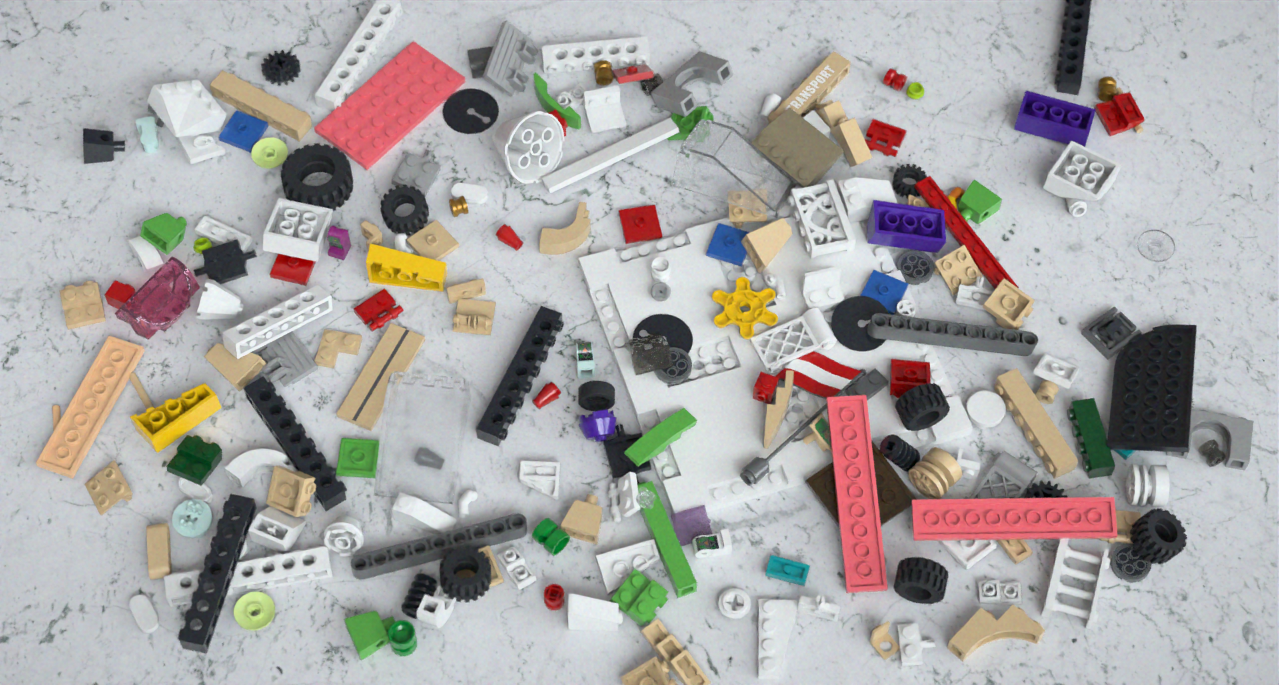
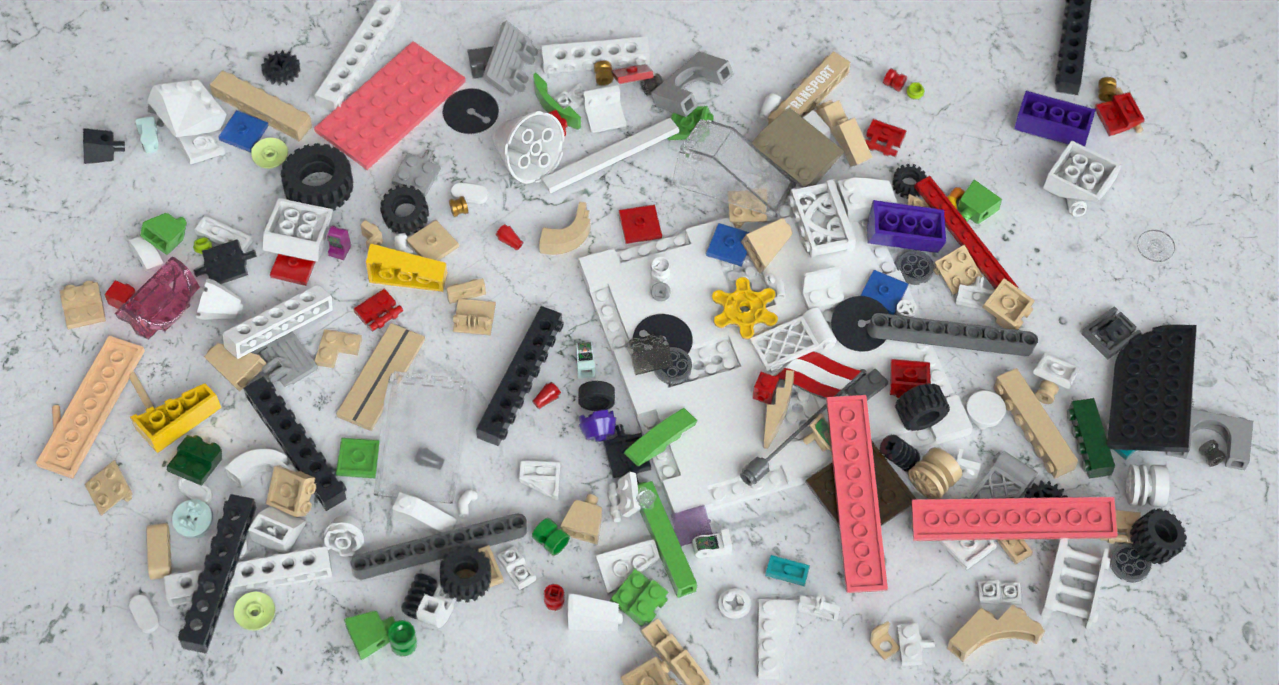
(921, 580): black tyre -> none

